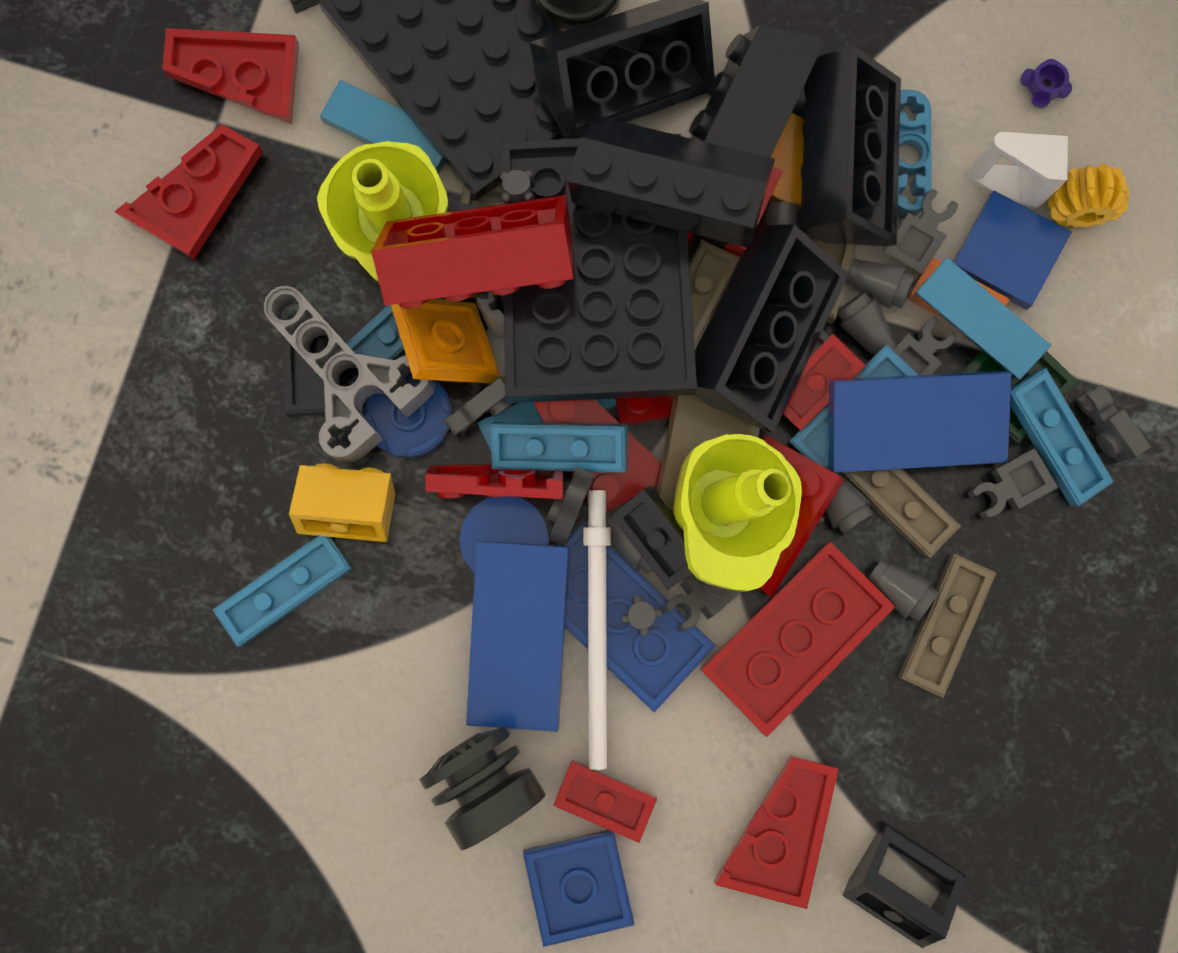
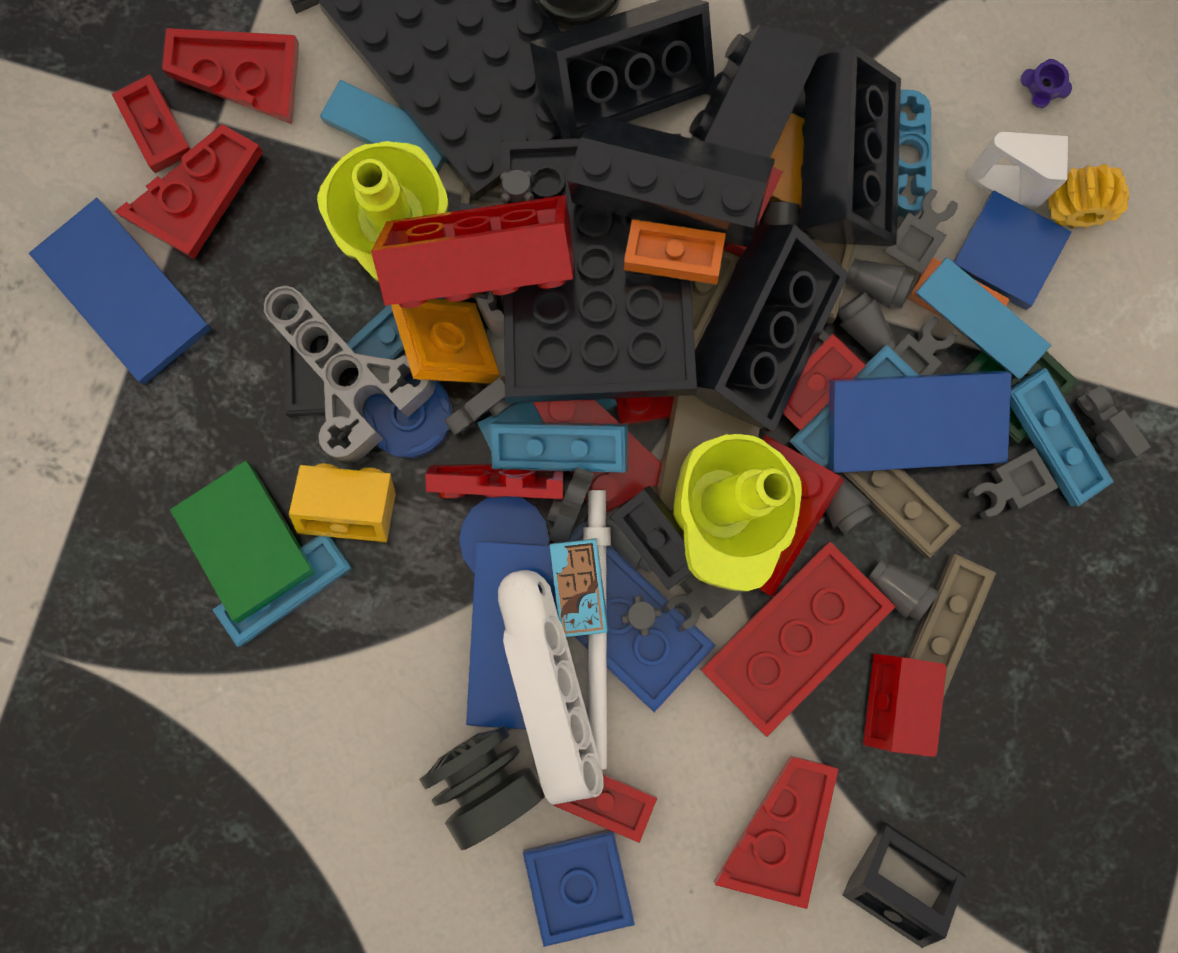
(120, 291): none -> blue tile
(152, 123): none -> red plate
(242, 541): none -> green tile
(548, 690): none -> white piece
(579, 587): none -> tile
(674, 251): none -> orange plate
(904, 705): none -> red panel

